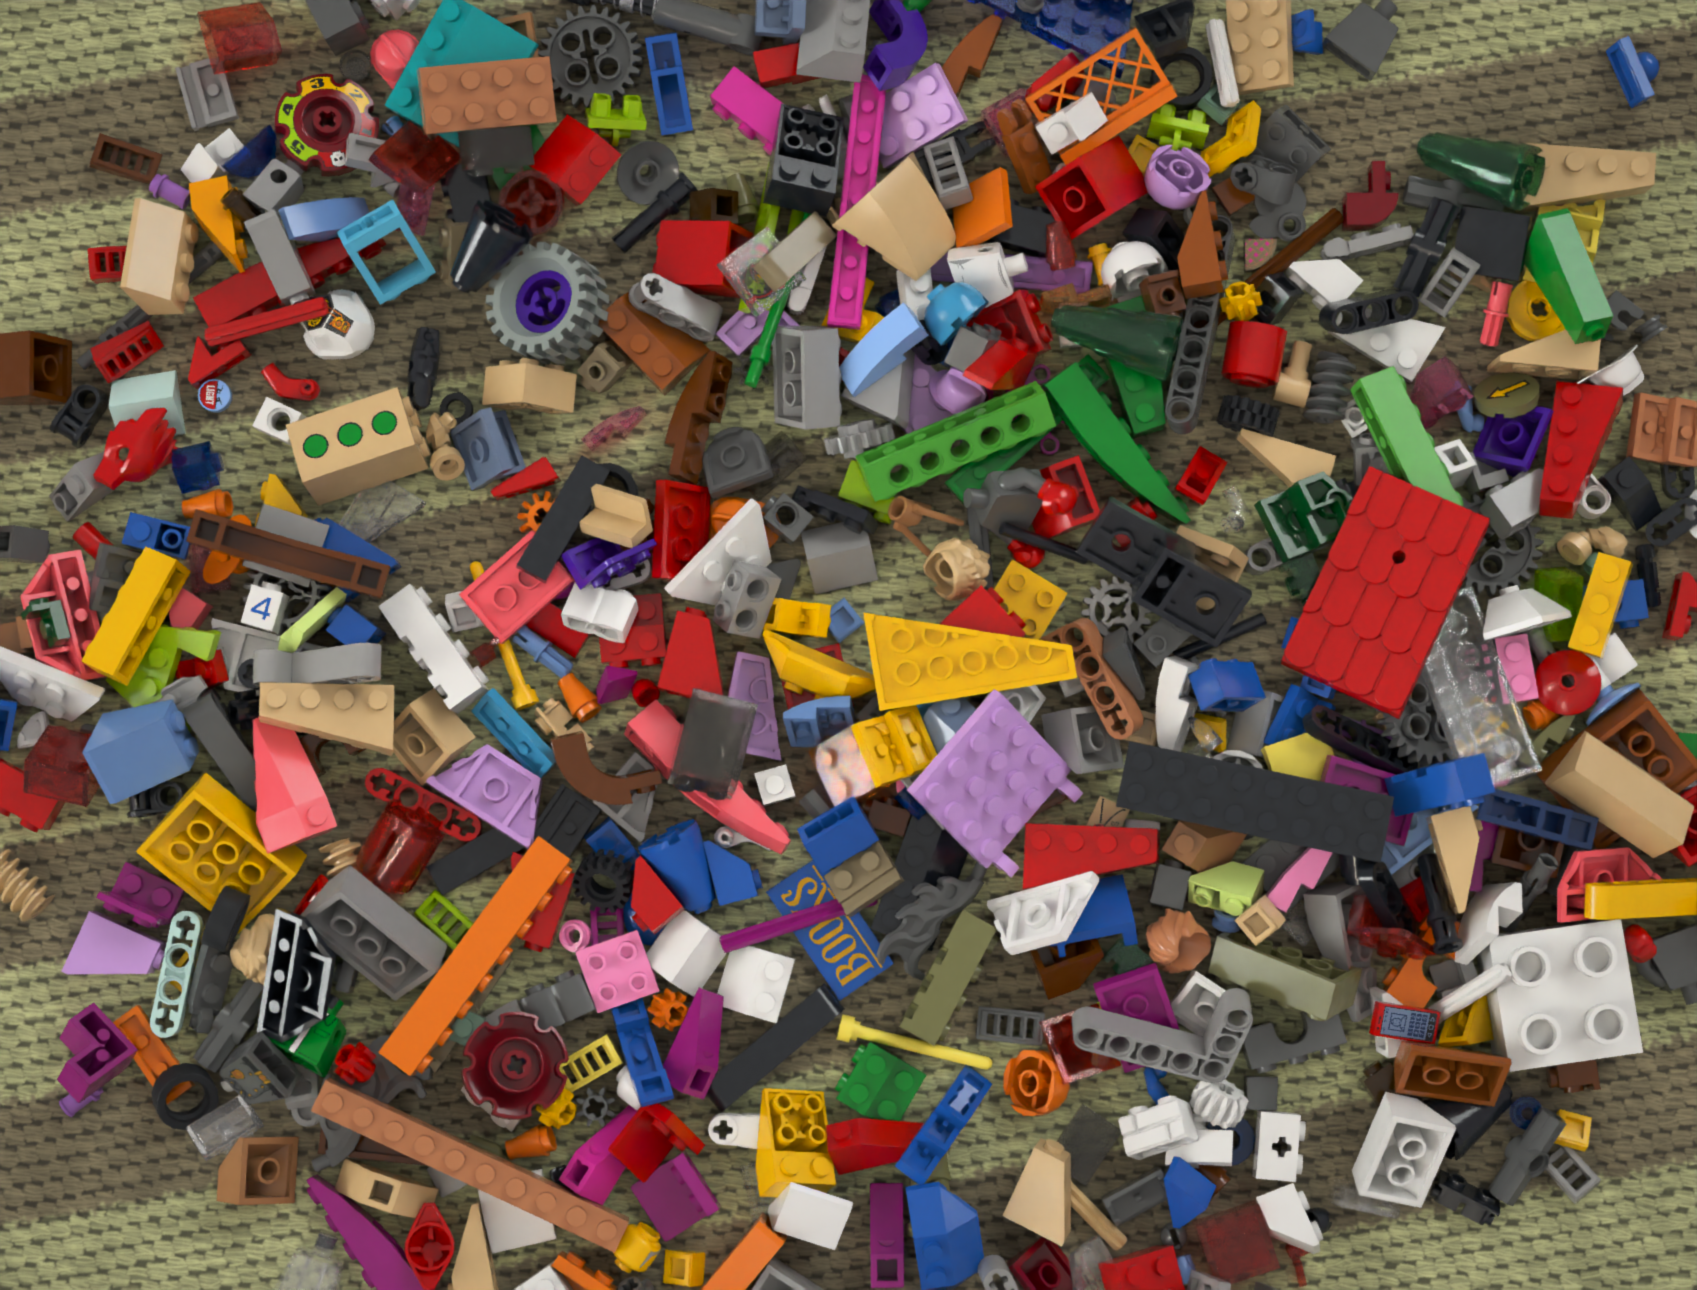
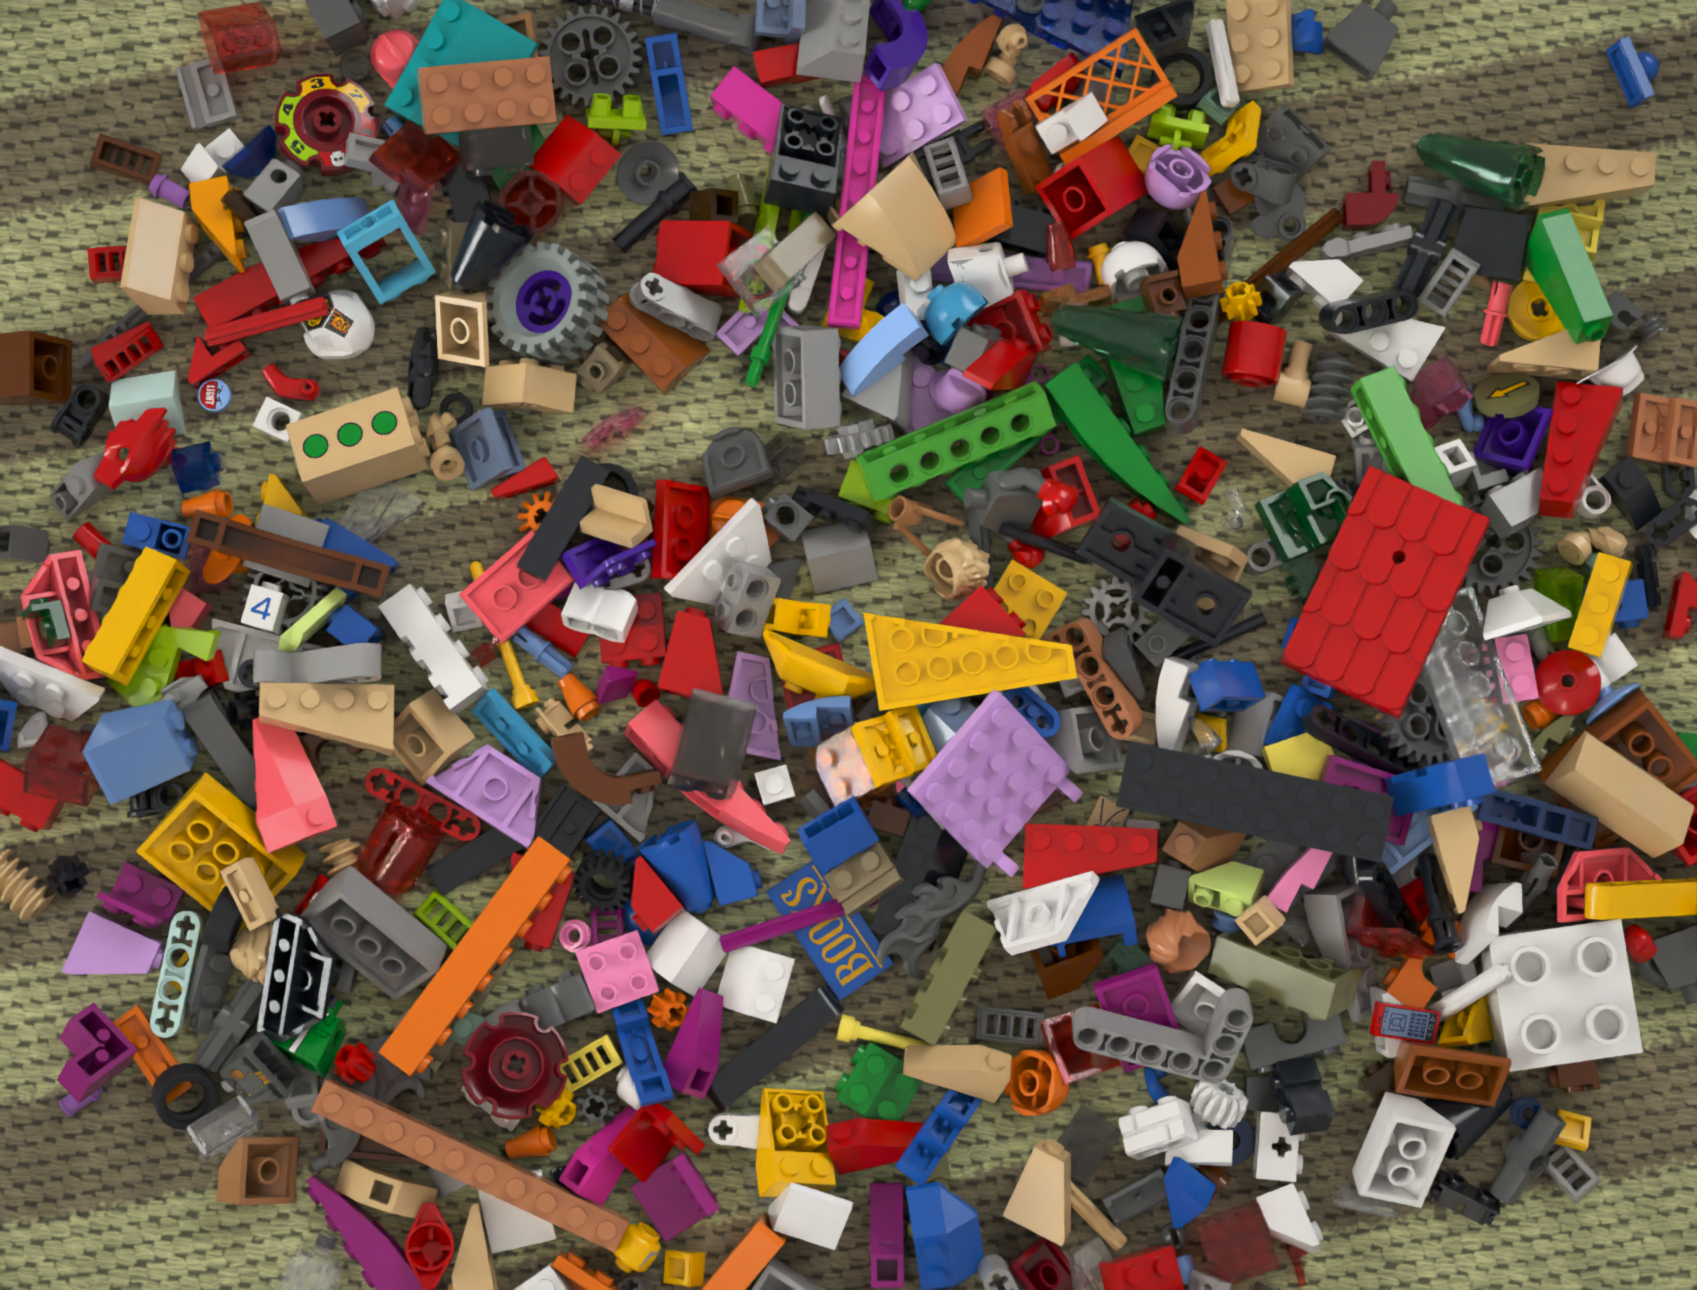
(68, 875): none -> black gear
(250, 892): none -> tan panel
(462, 327): none -> tan slope
(697, 407): reddish brown slope -> none
(962, 1068): none -> tan slope
(1011, 42): none -> tan arm
(1032, 707): none -> blue plate
(1247, 414): black tyre -> none
(1258, 253): dark tan tile -> none
(1300, 1096): none -> black brick
(1321, 1216): black hinge -> none

